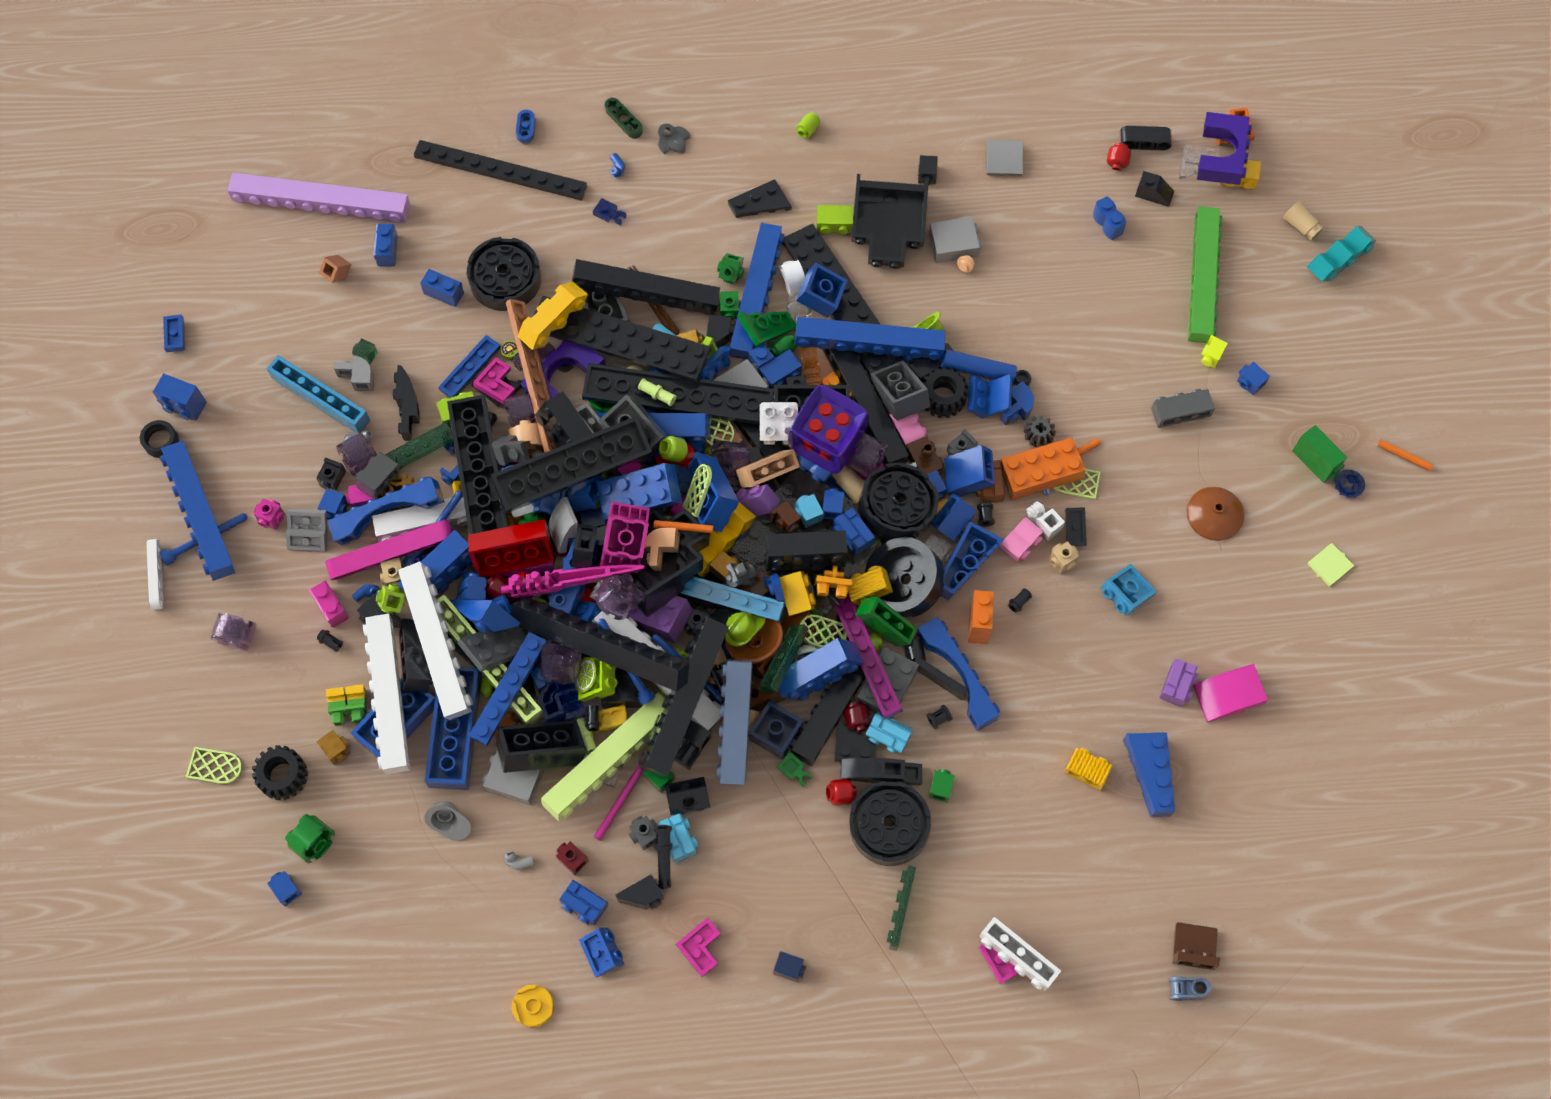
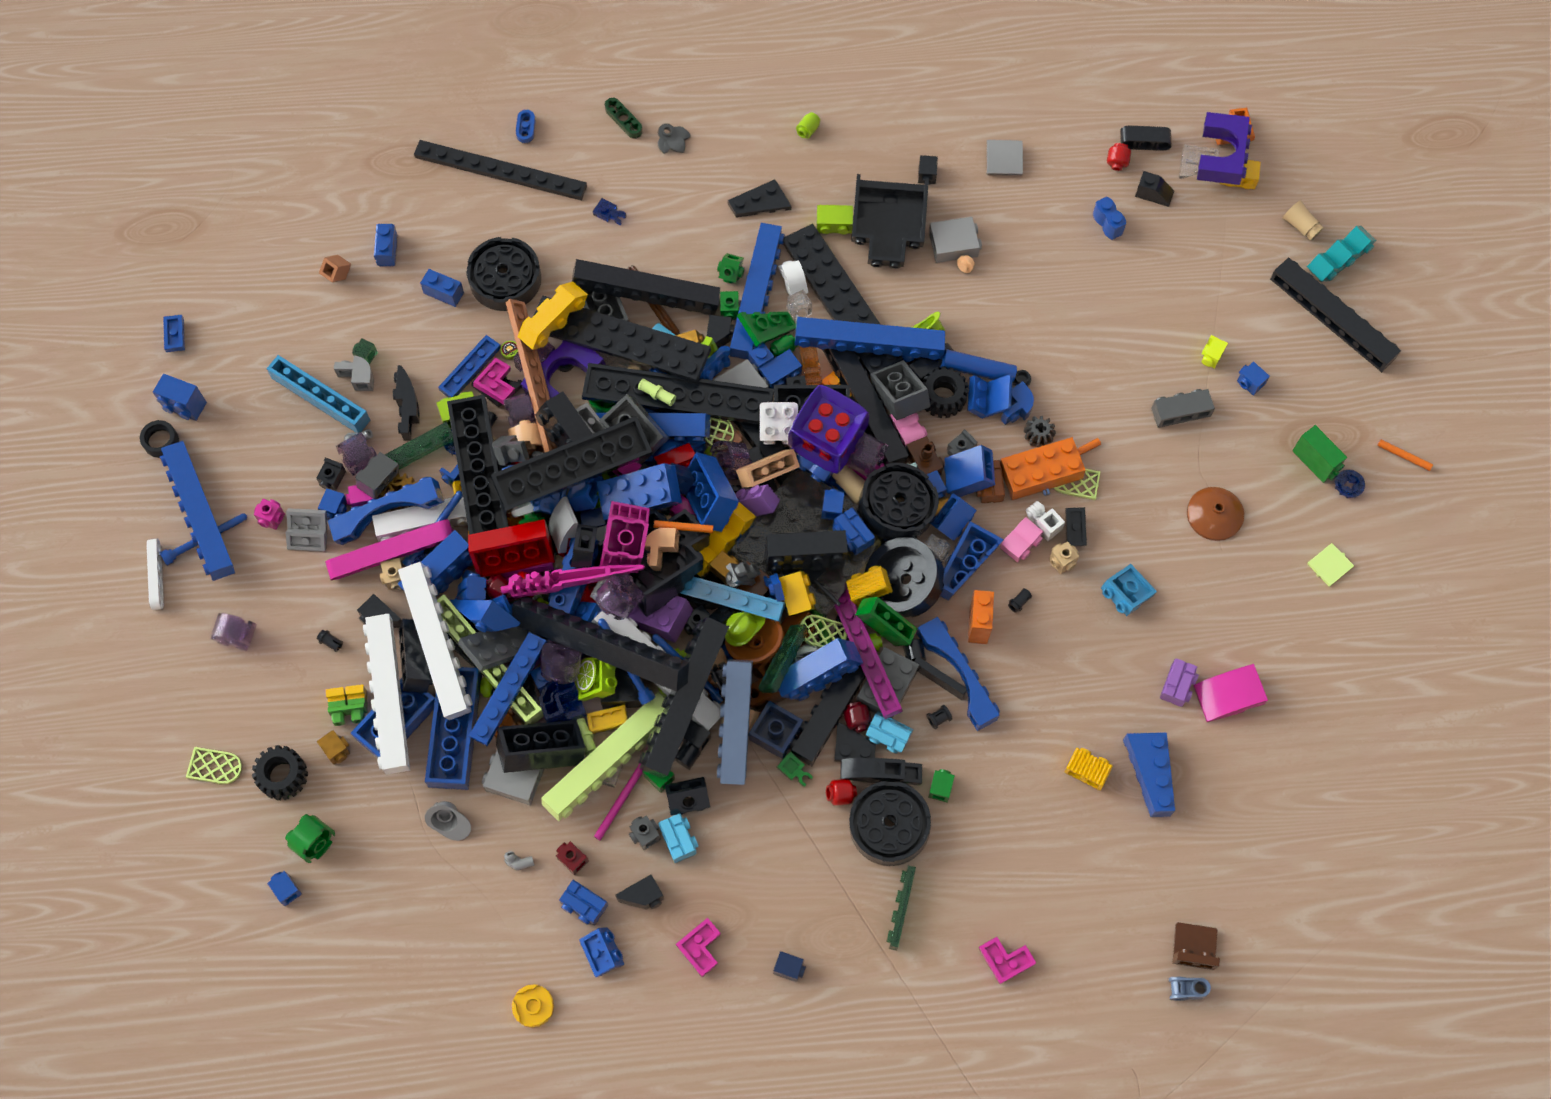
(319, 197): lavender brick -> none
(329, 604): dark pink brick -> none
(366, 590): blue arm -> none
(395, 603): lime brick -> none
(592, 718): black pin -> none
(618, 167): blue arm -> none
(663, 849): black pin -> none
(673, 448): lime head -> none
(702, 493): yellowish green window -> none
(786, 517): reddish brown brick -> none
(809, 510): medium azure brick -> none
(821, 290): blue brick -> none
(824, 582): light orange hips -> none
(985, 514): black bush -> none
(1020, 954): white brick -> none
(1204, 274): bright green brick -> none
(1335, 314): none -> black brick

